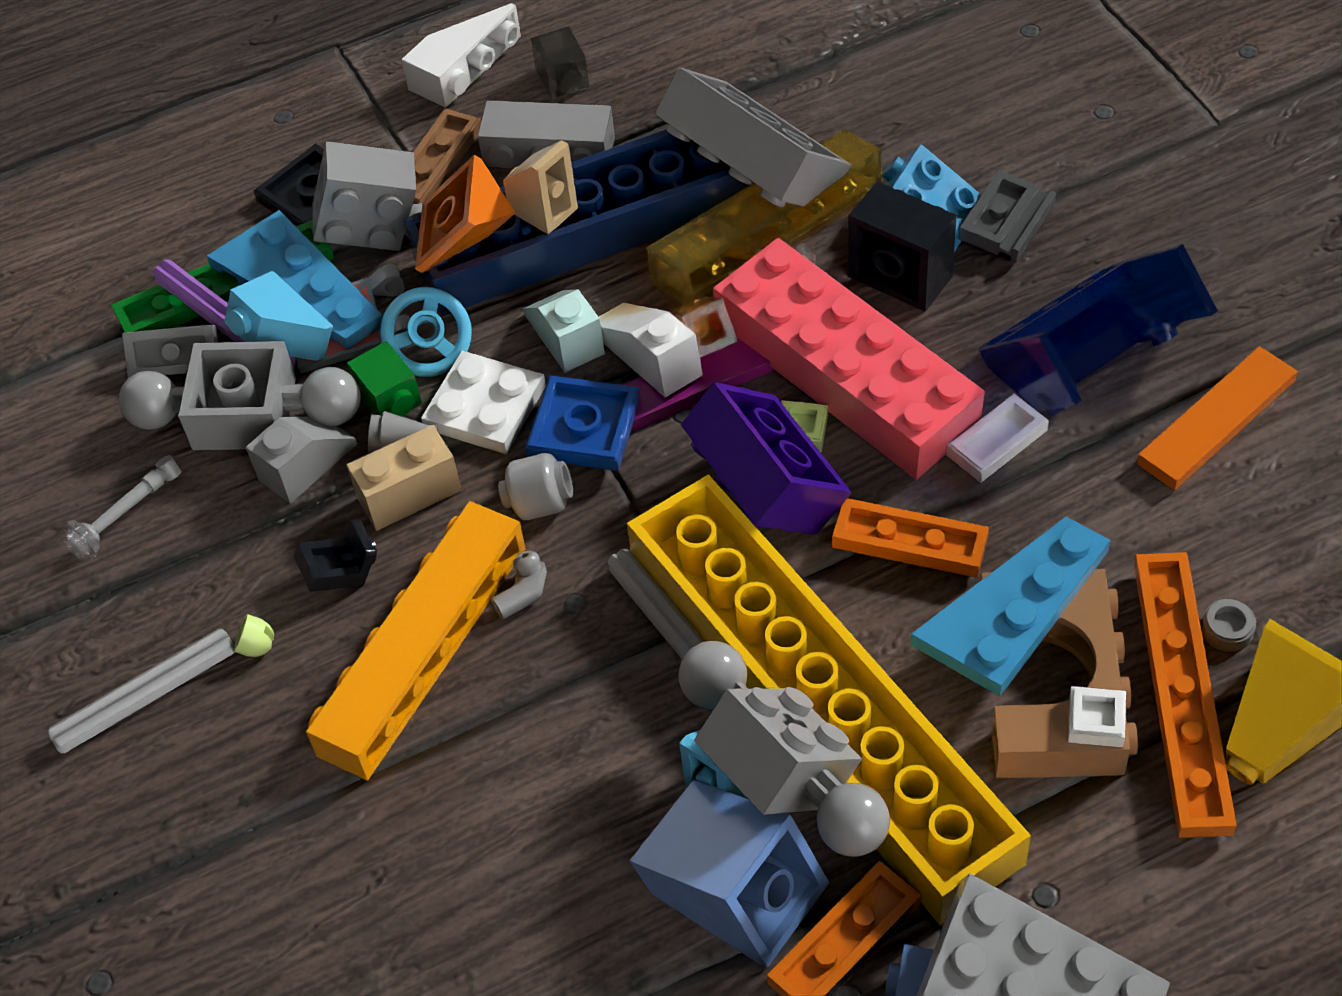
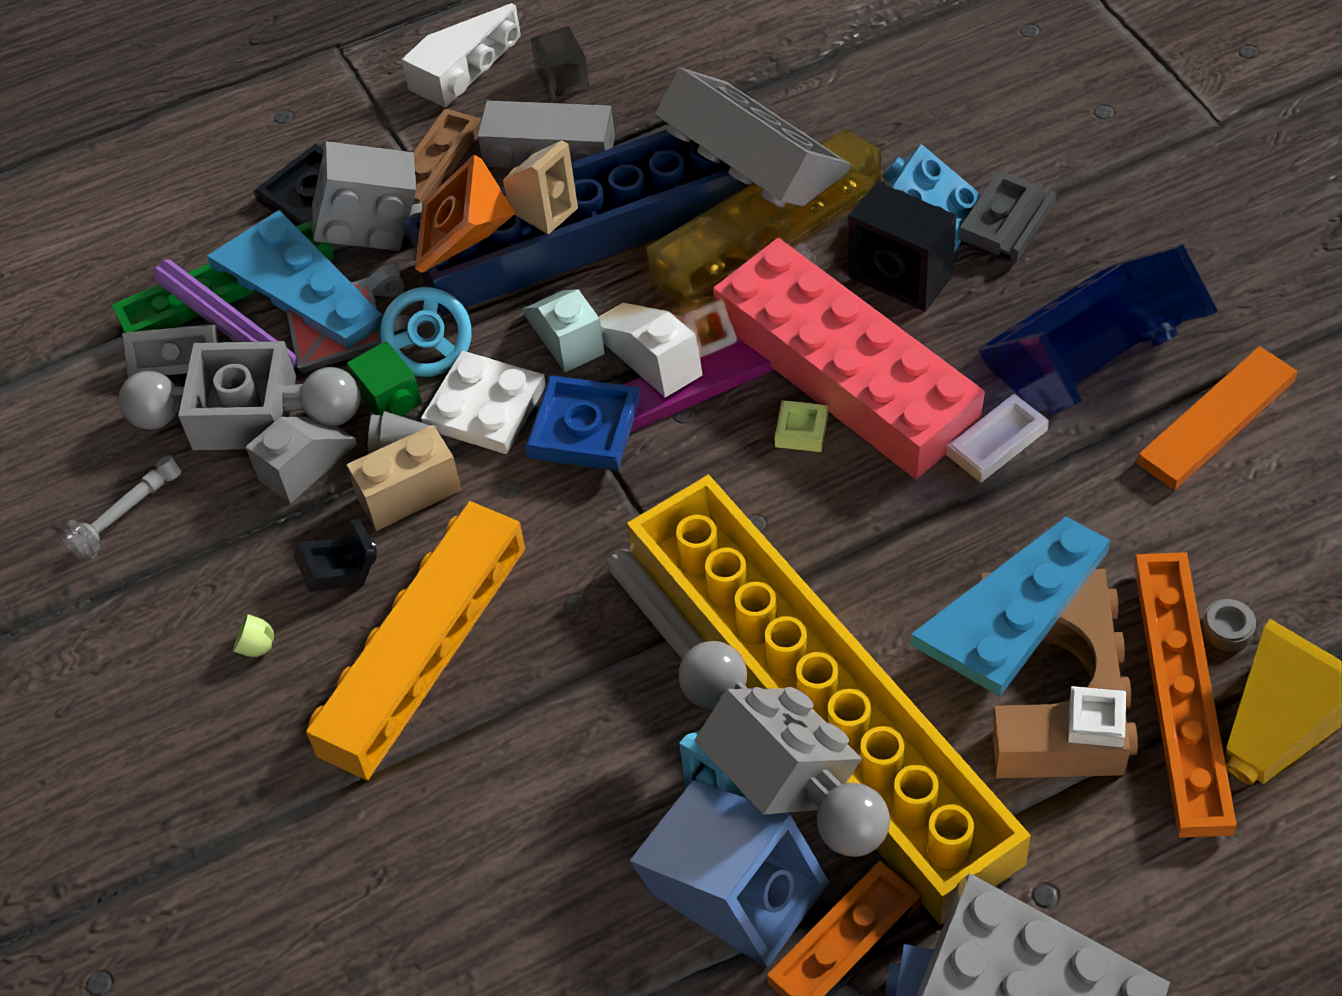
(140, 691): light grey axle -> none
(272, 311): medium azure slope -> none
(527, 585): light grey arm -> none
(536, 486): light grey head -> none
(764, 459): dark purple brick -> none
(910, 537): orange plate -> none

